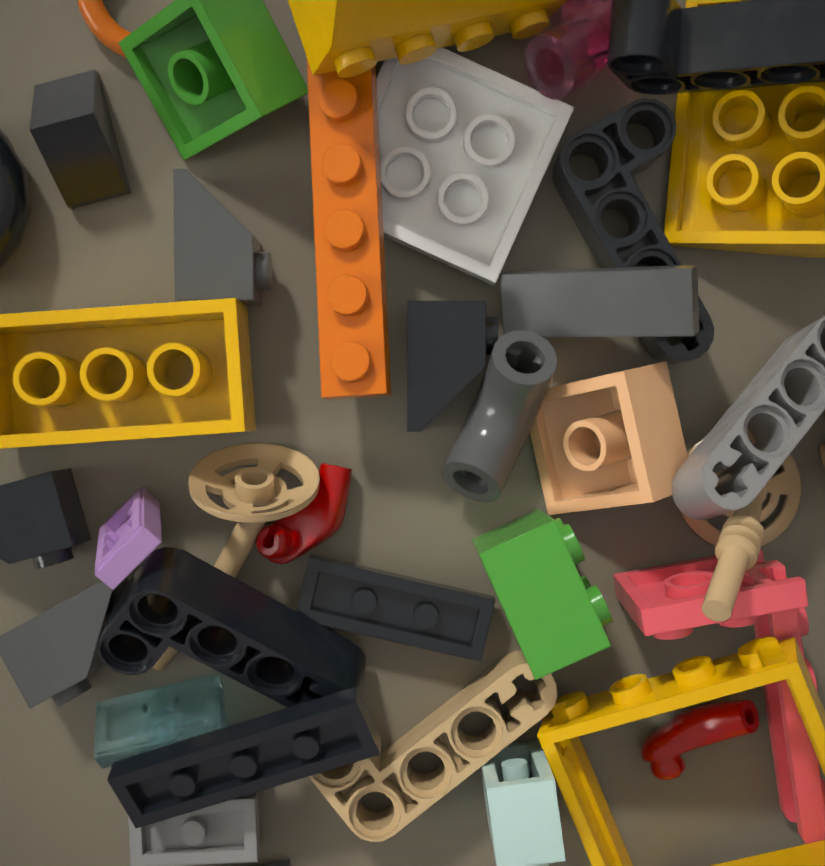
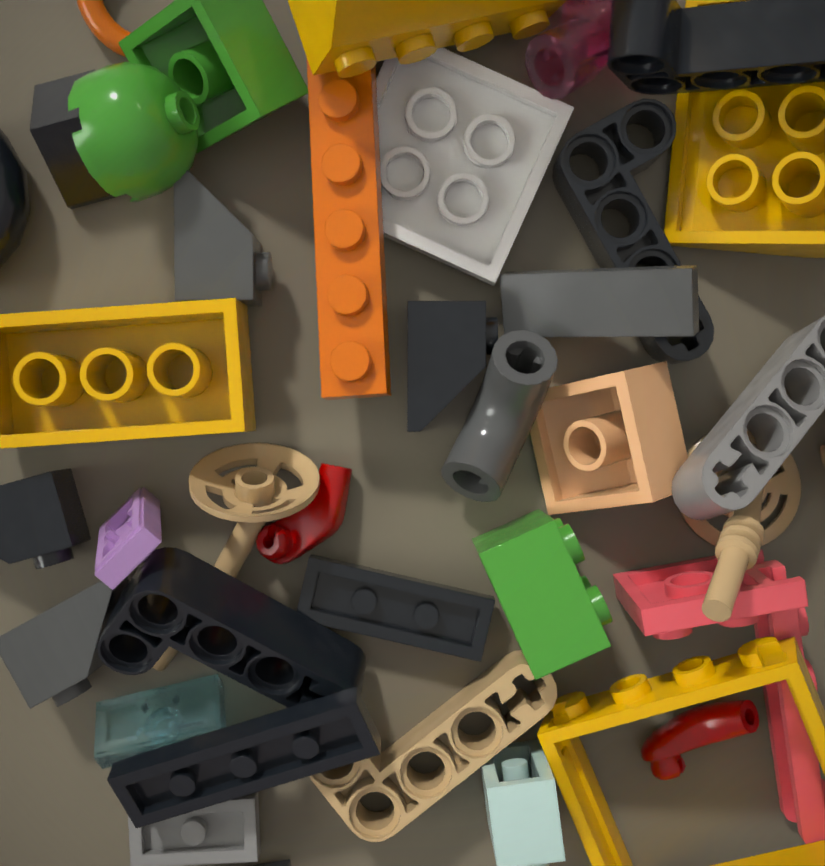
(135, 129): none -> bright green cylinder

